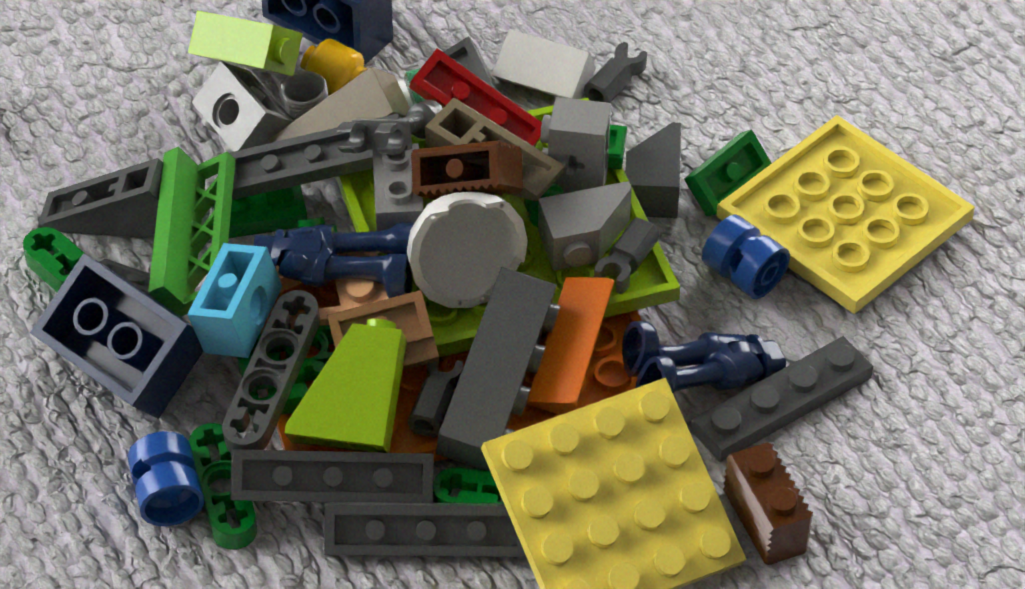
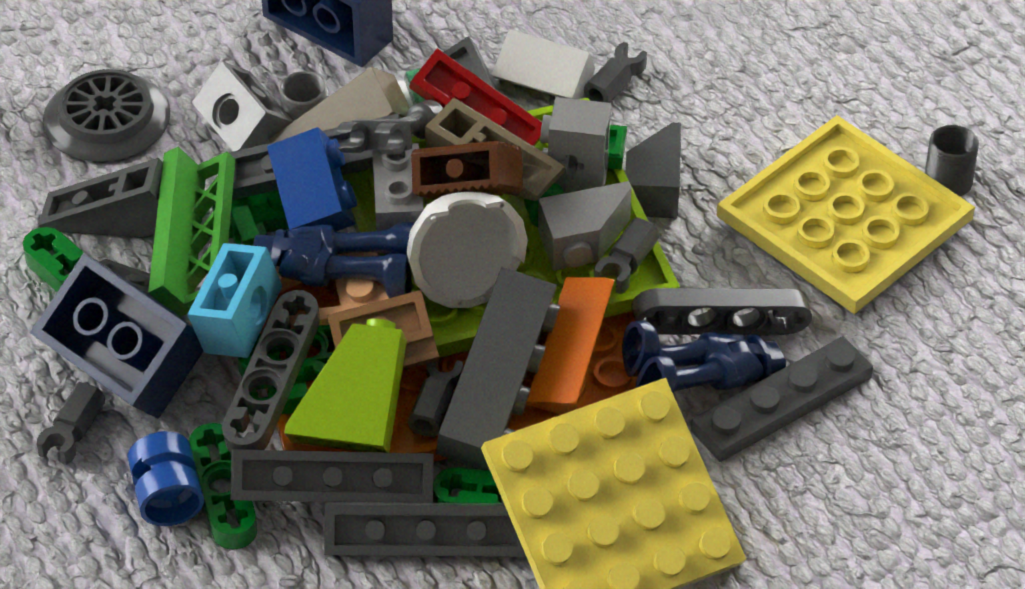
(72, 421): none -> dark grey bar
(106, 123): none -> dark grey piece
(244, 227): none -> green plate
(245, 43): slope -> none
(312, 181): none -> blue brick
(334, 62): yellow head -> none
(727, 171): green plate -> none
(741, 253): blue wheel -> none
(768, 503): reddish brown brick -> none
(774, 312): none -> dark grey beam
(952, 157): none -> dark grey piece

